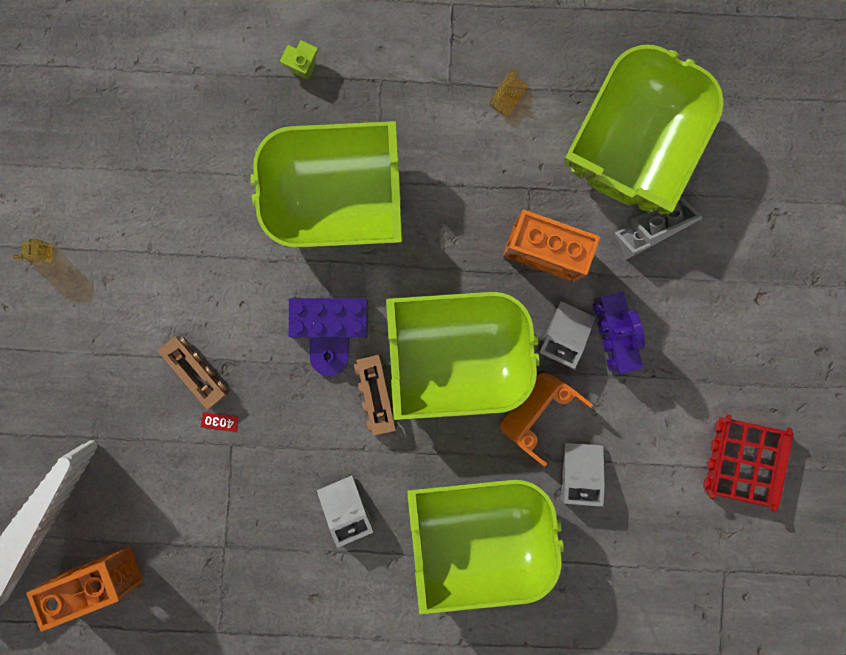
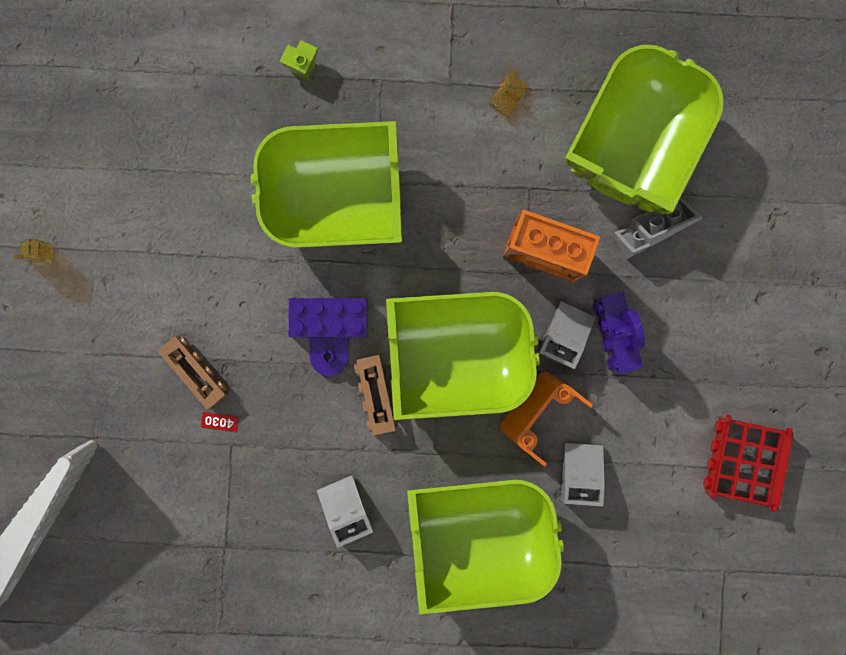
(85, 588): orange piece -> none

